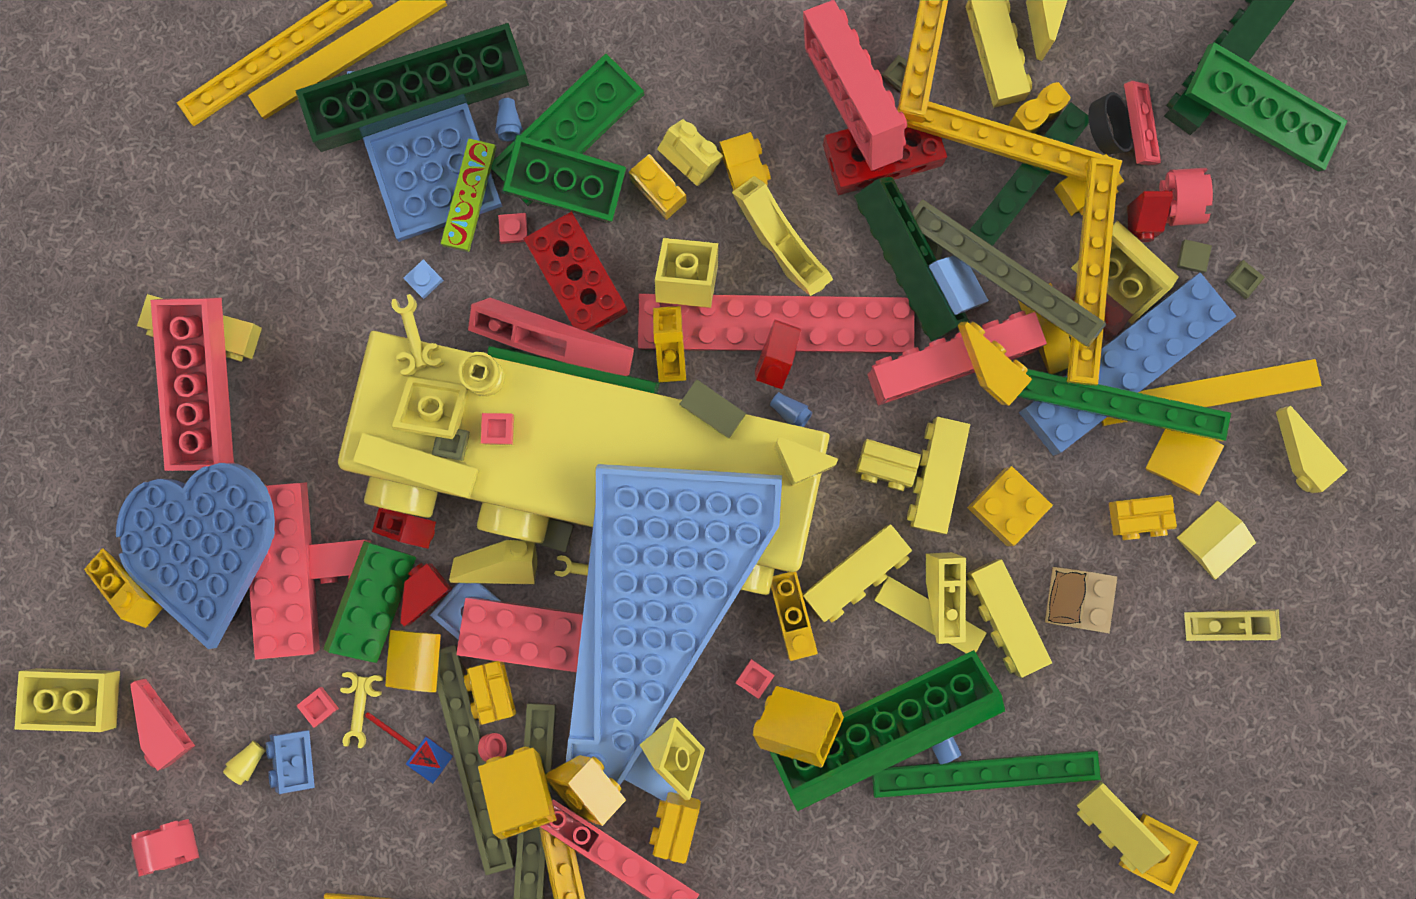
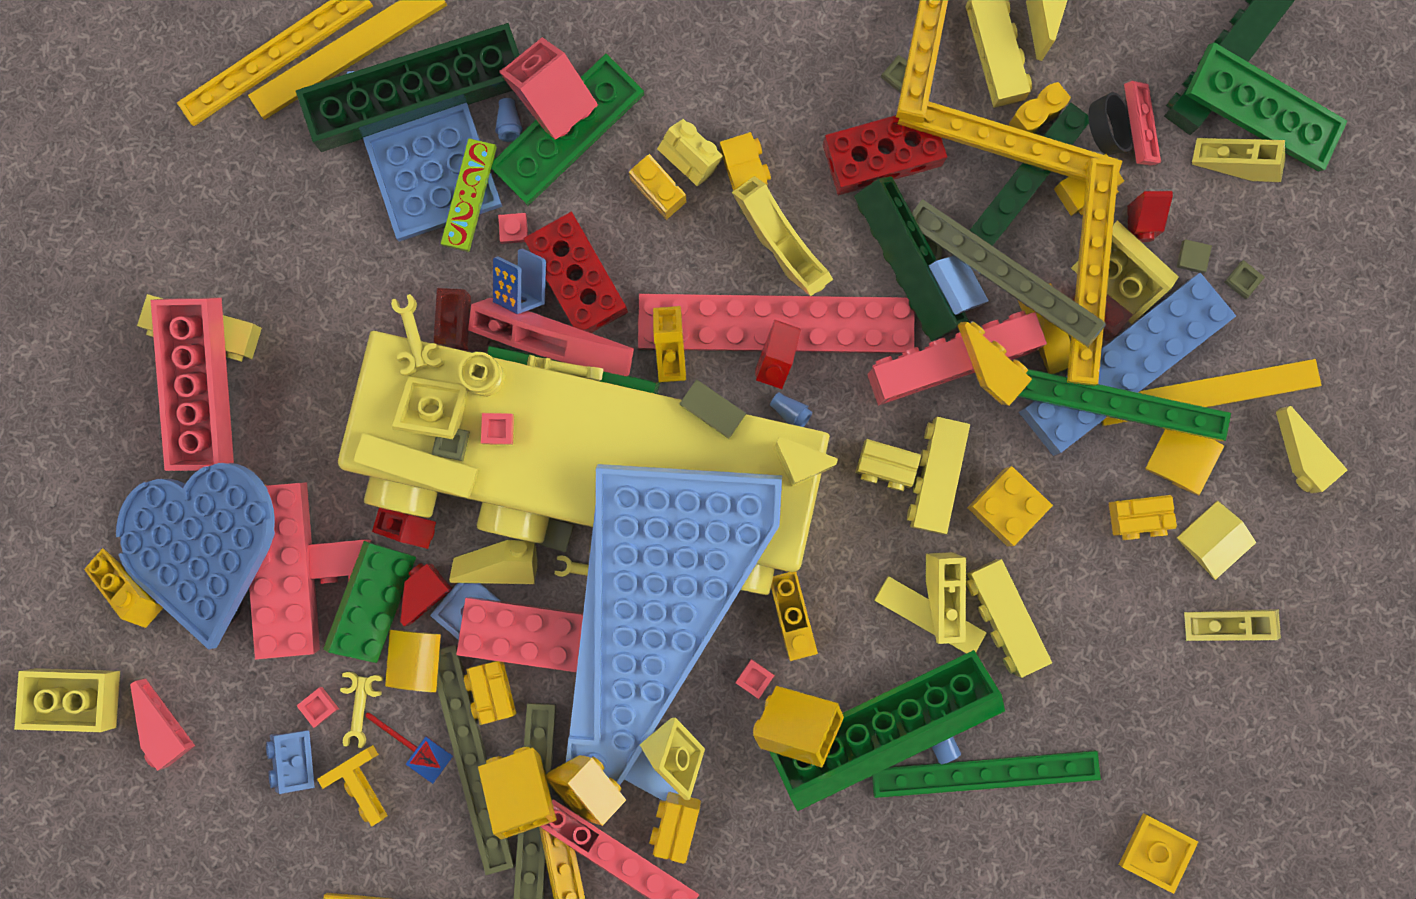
(164, 847): coral brick -> none
(244, 763): light yellow cone -> none
(357, 785): none -> yellow bracket
(423, 279): light blue plate -> none
(452, 318): none -> clear red brick
(492, 746): coral tile -> none
(519, 282): none -> piece
(549, 87): none -> coral slope
(563, 179): green brick -> none
(577, 370): none -> light yellow bar
(686, 272): light yellow brick -> none
(854, 85): coral brick -> none
(856, 573): light yellow brick -> none
(1081, 599): slope -> none
(1121, 829): light yellow slope -> none
(1191, 195): coral brick -> none
(1242, 157): none -> light yellow slope

